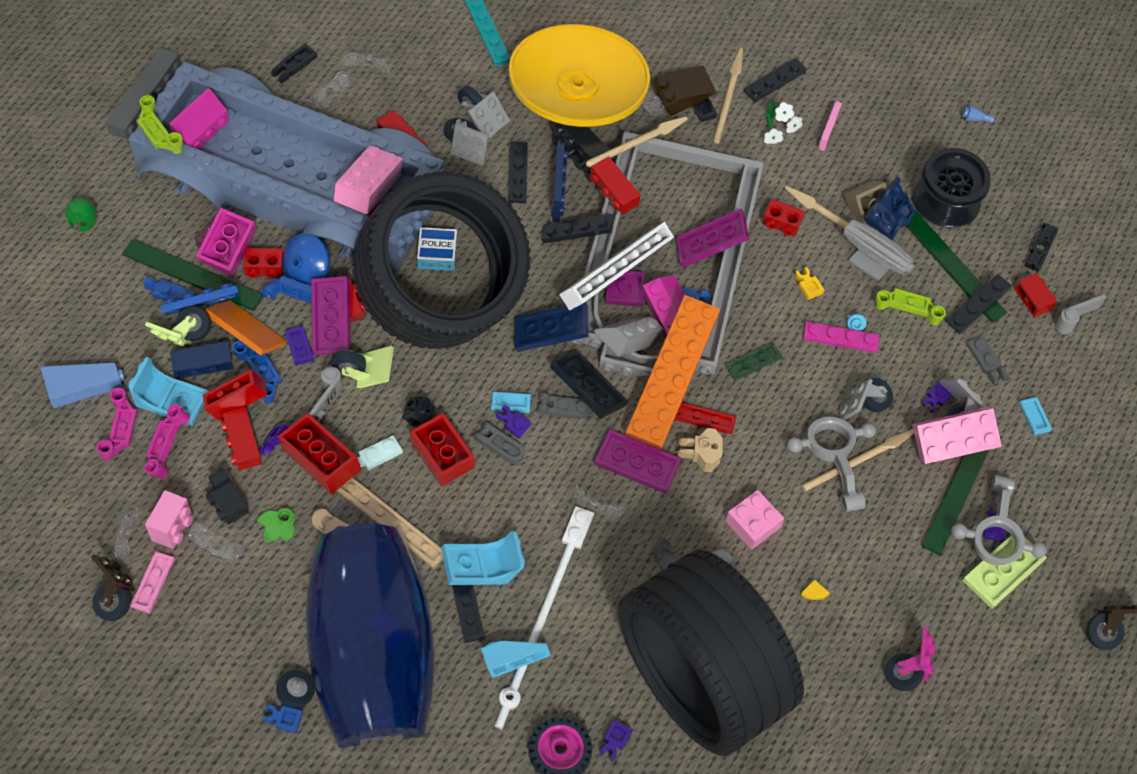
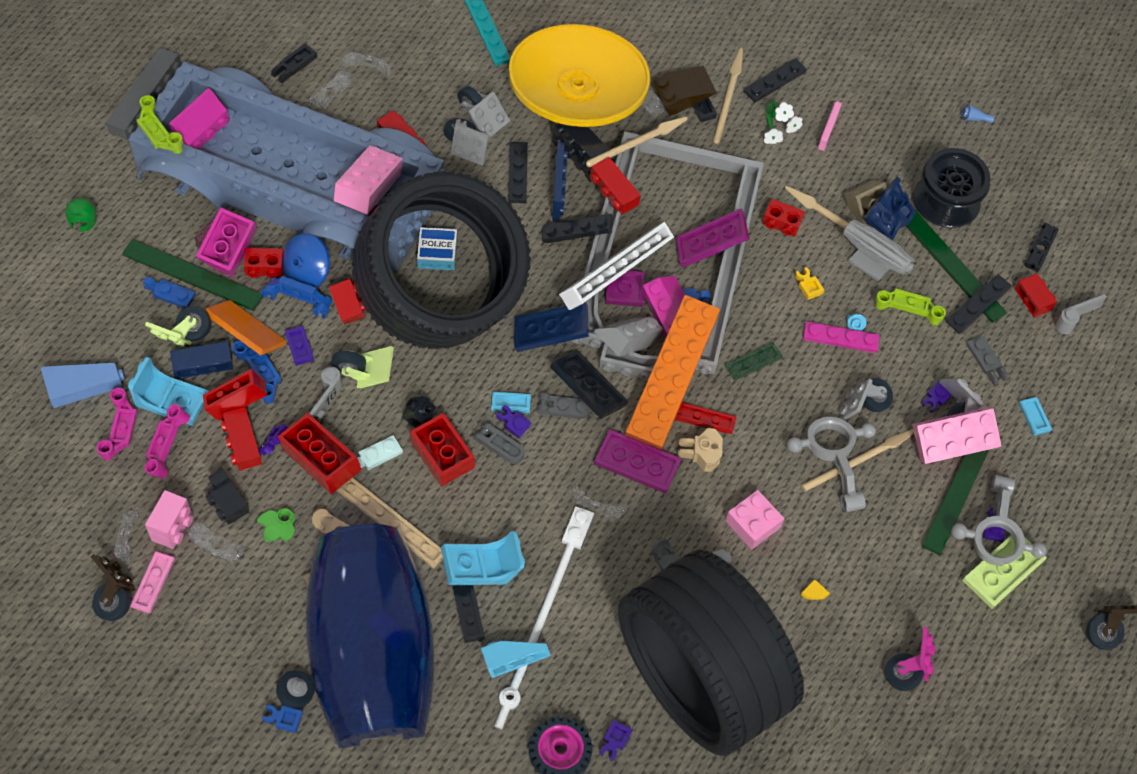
(207, 297): blue plate -> none
(331, 315): magenta plate -> none

